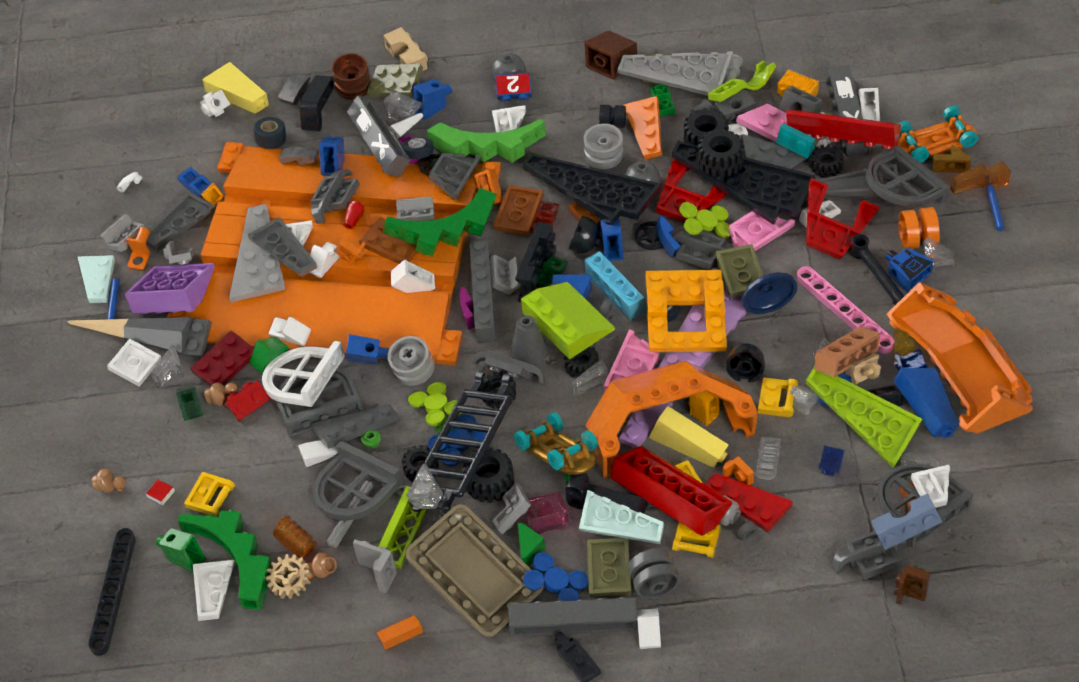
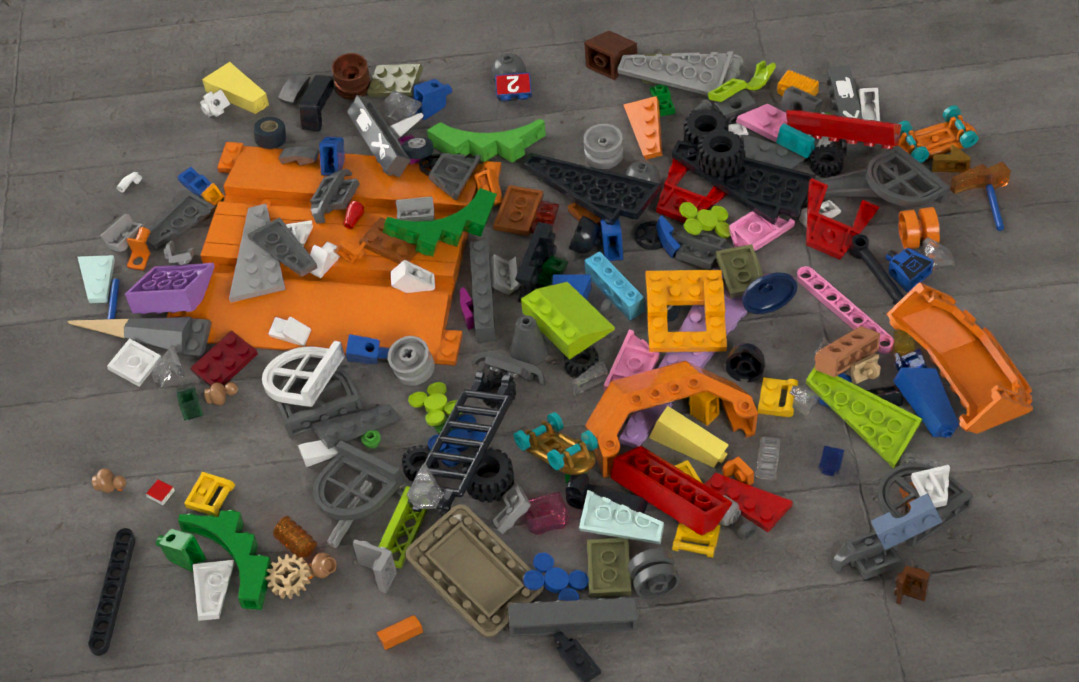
(247, 400): red bracket -> none
(265, 352): green slope -> none
(399, 43): tan arch -> none
(508, 118): white wing -> none
(530, 543): green slope -> none
(613, 116): black wheel -> none
(648, 628): white slope -> none

